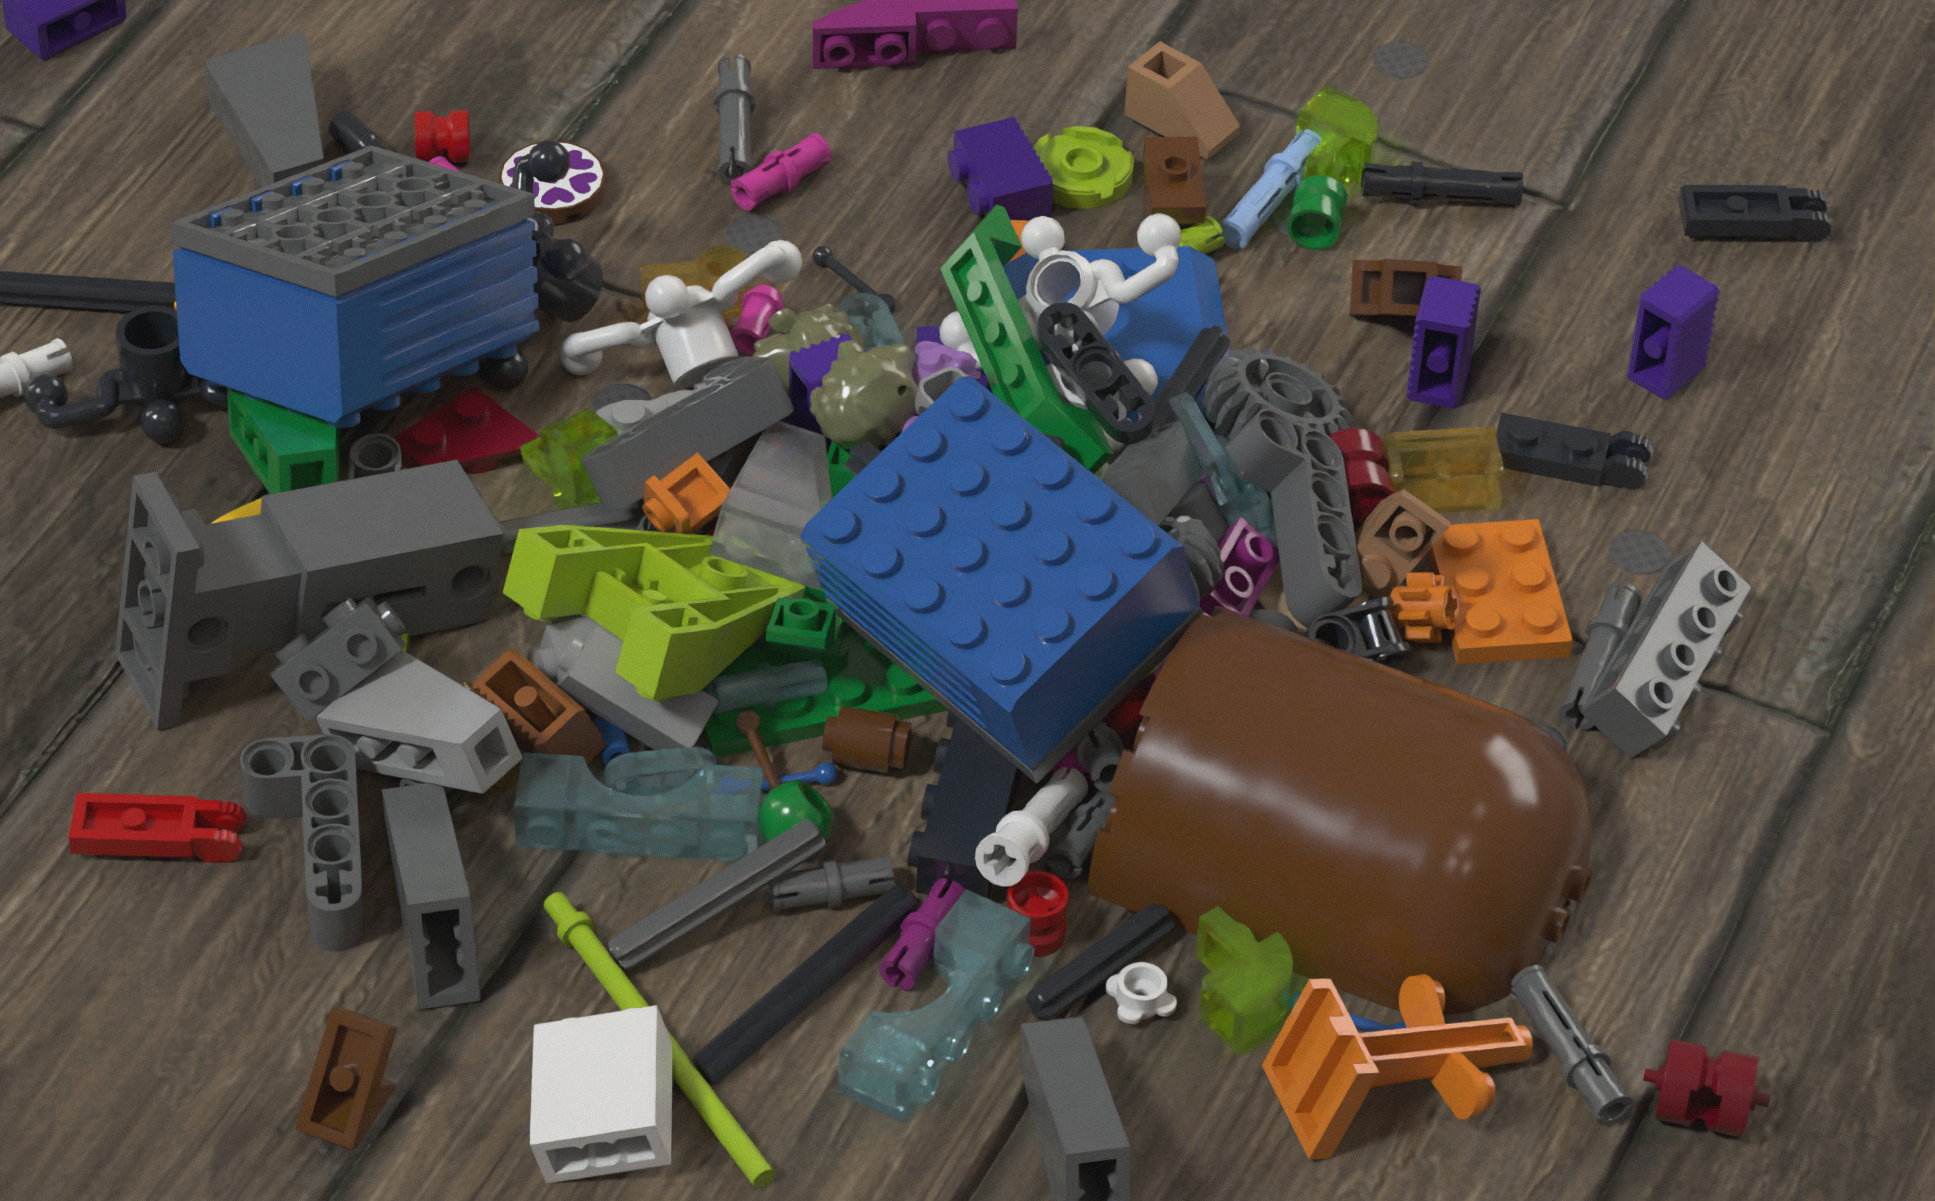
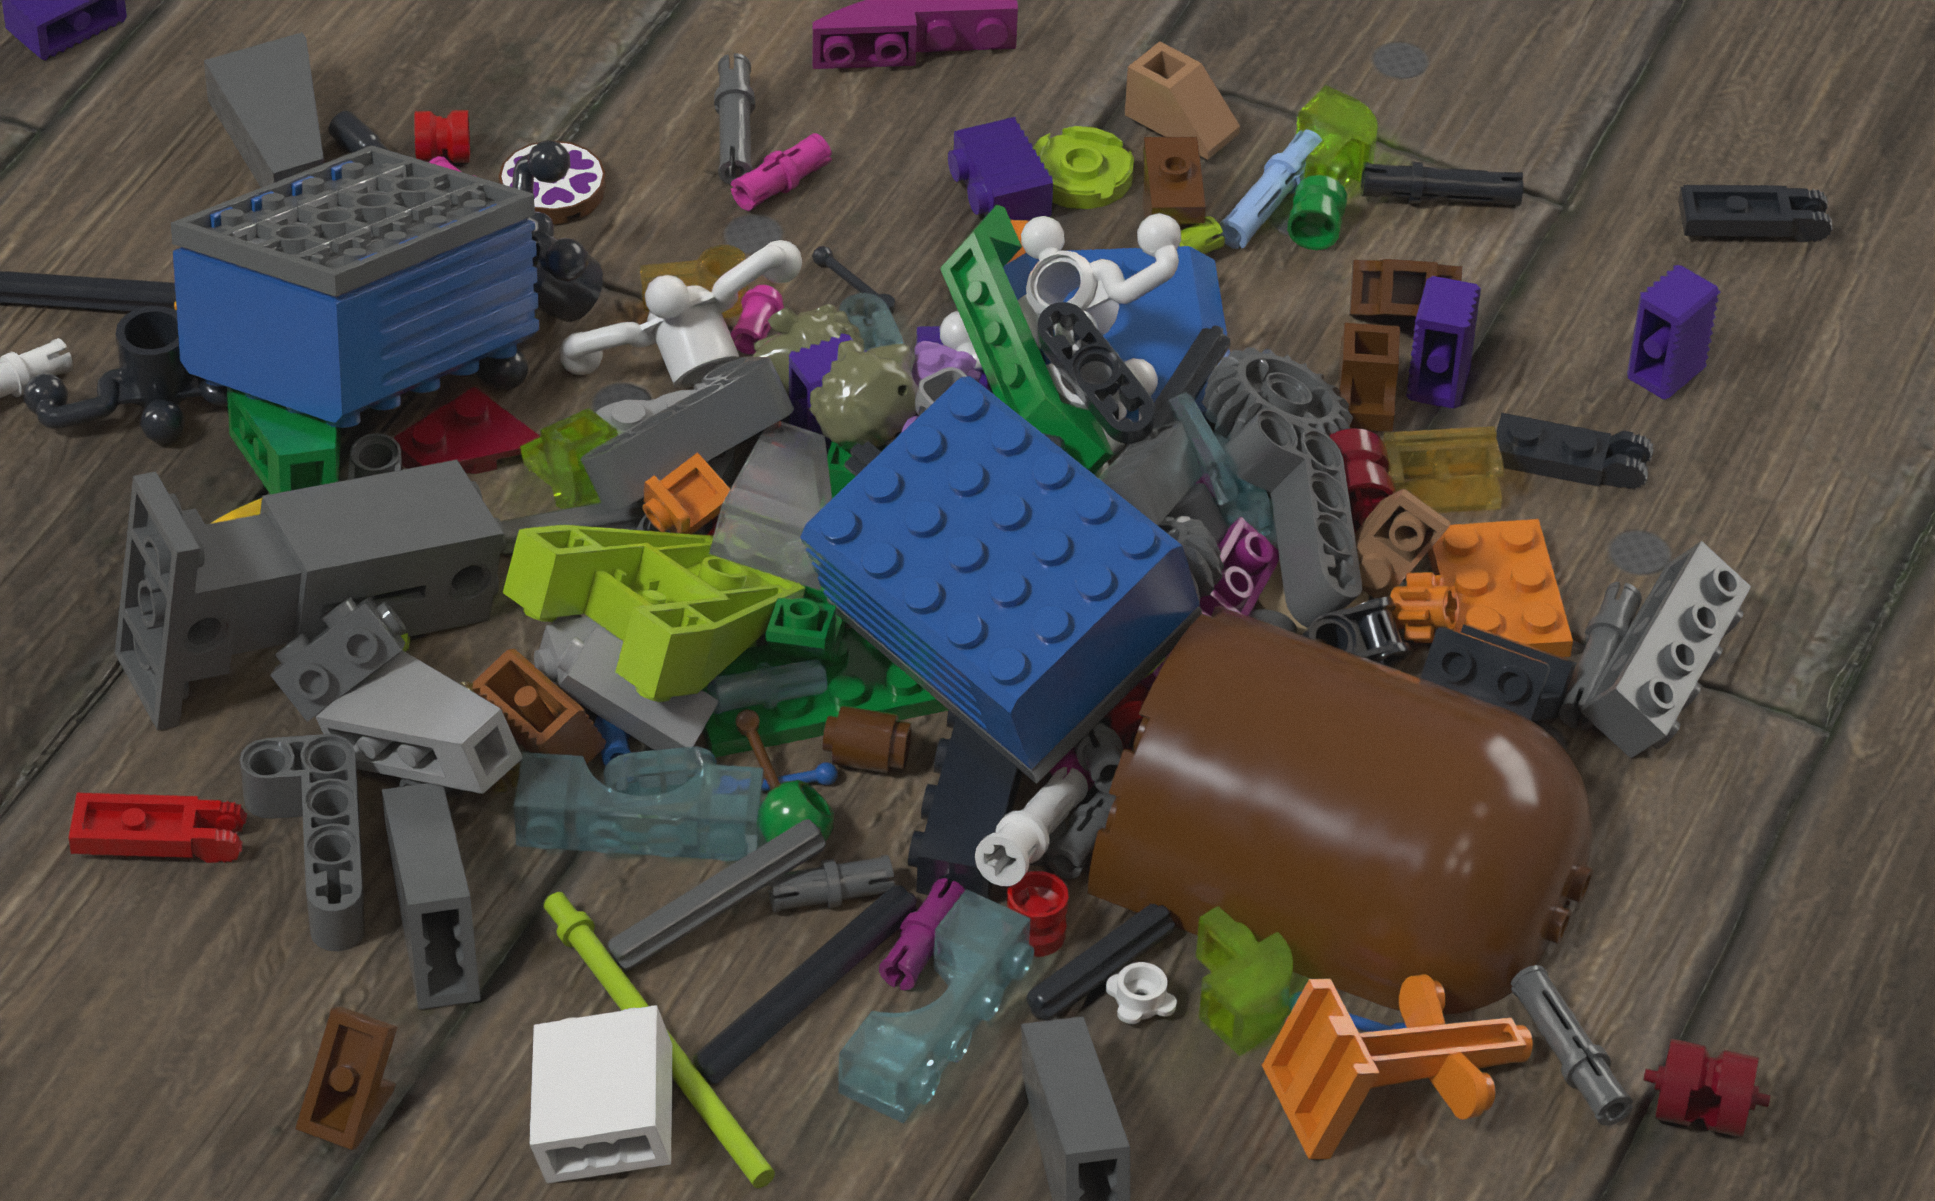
(1369, 374): none -> reddish brown brick
(1499, 671): none -> black panel

